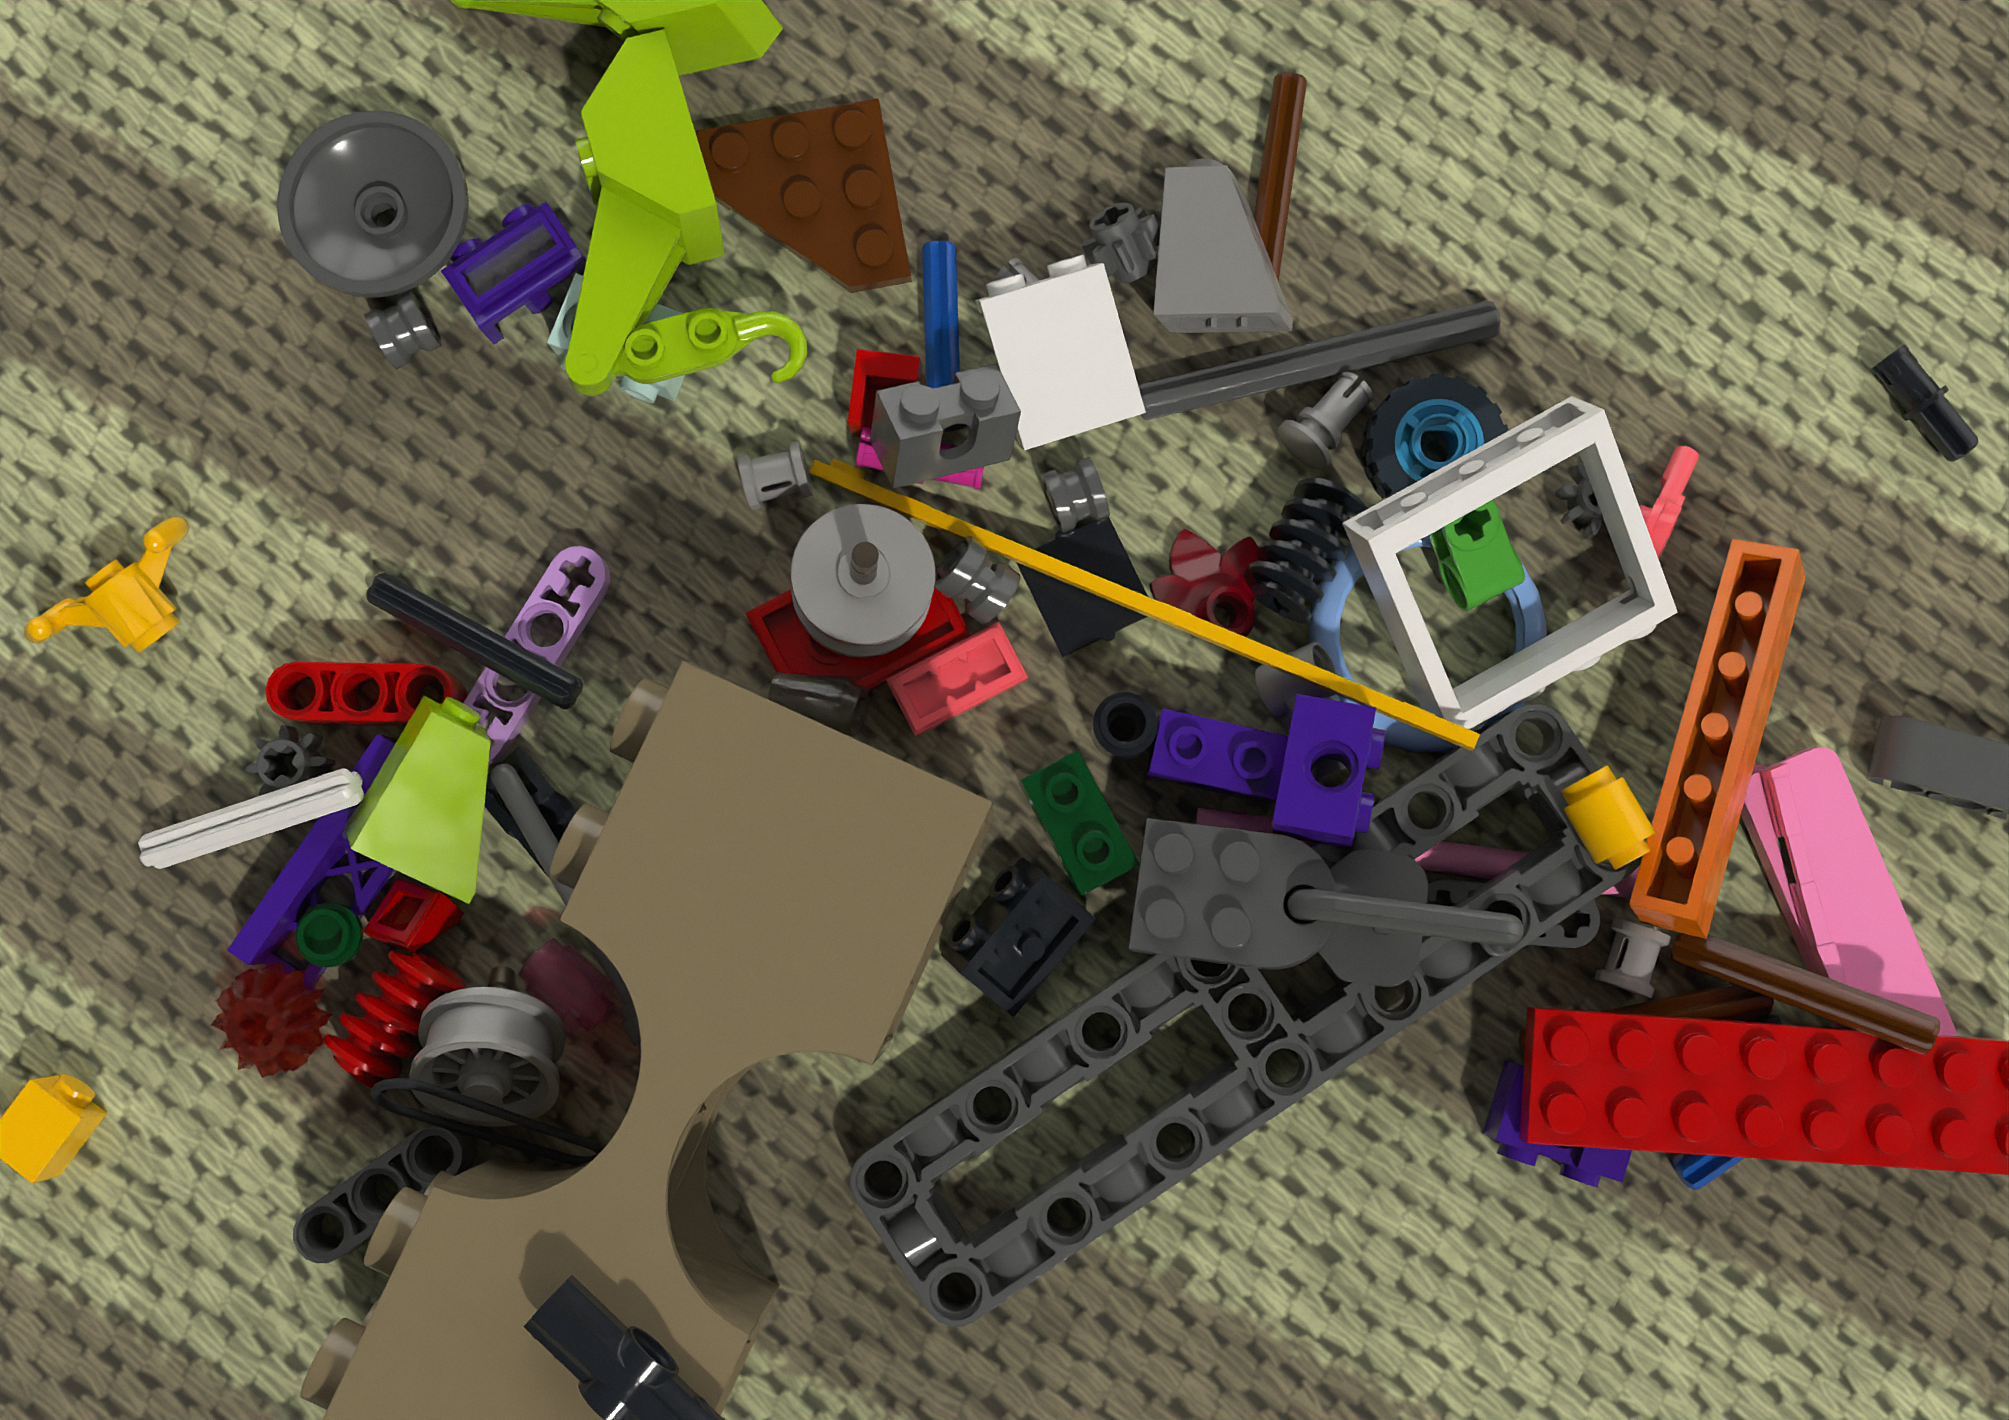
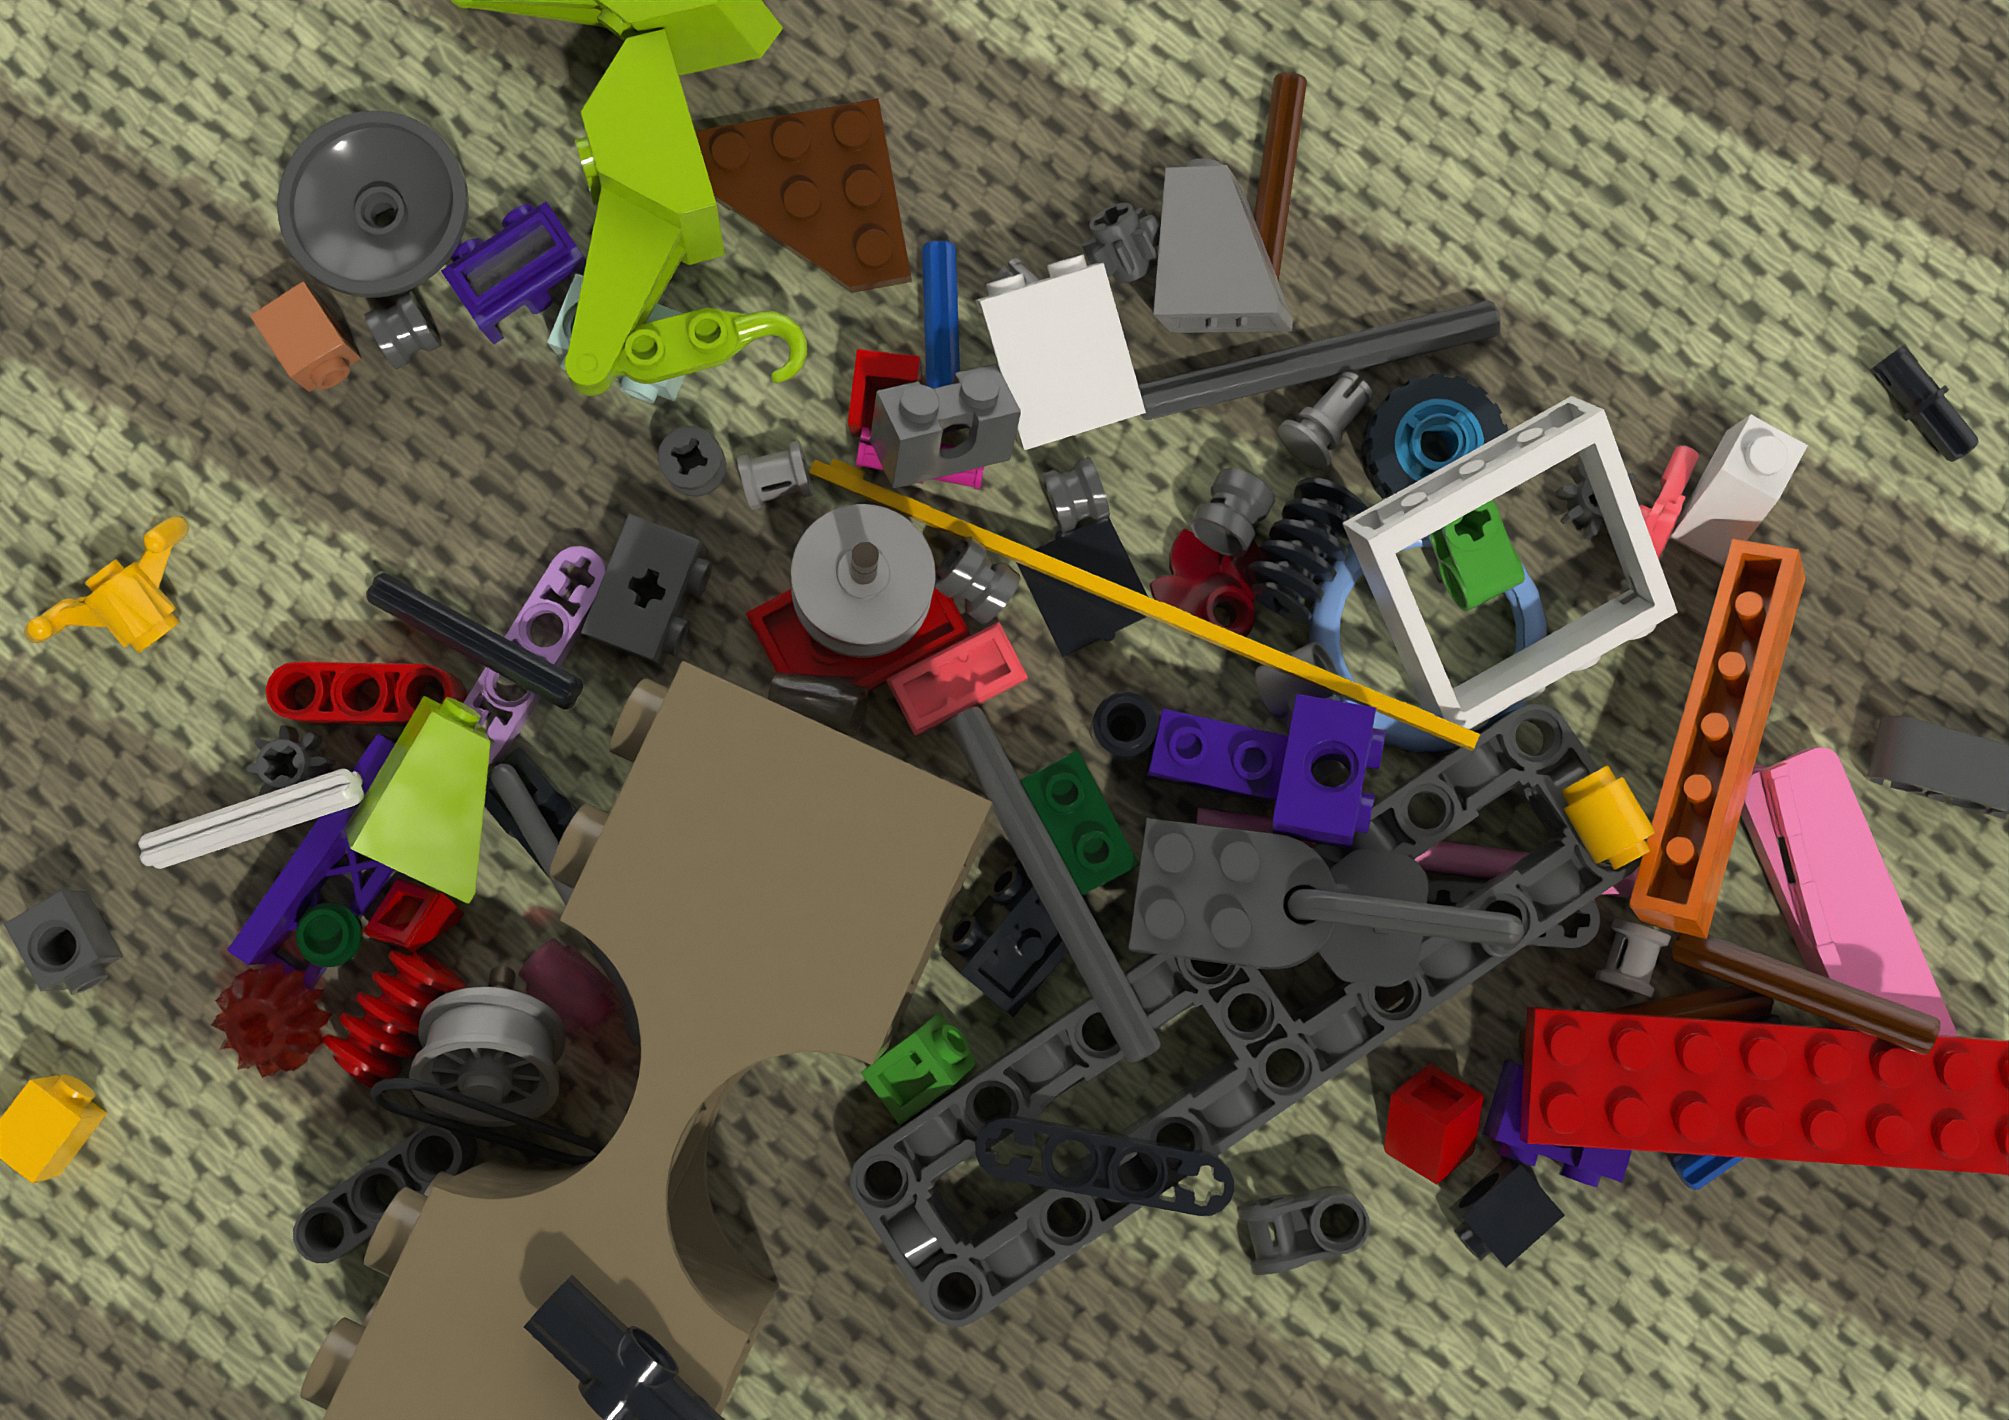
(39, 935): none -> dark grey brick
(306, 338): none -> nougat brick
(641, 558): none -> dark grey brick
(703, 468): none -> dark grey wheel
(920, 1067): none -> bright green bracket
(1055, 885): none -> dark grey axle
(1102, 1174): none -> black beam
(1234, 509): none -> dark grey wheel
(1298, 1228): none -> dark grey piece
(1433, 1123): none -> red panel
(1504, 1214): none -> black brick
(1737, 488): none -> white slope

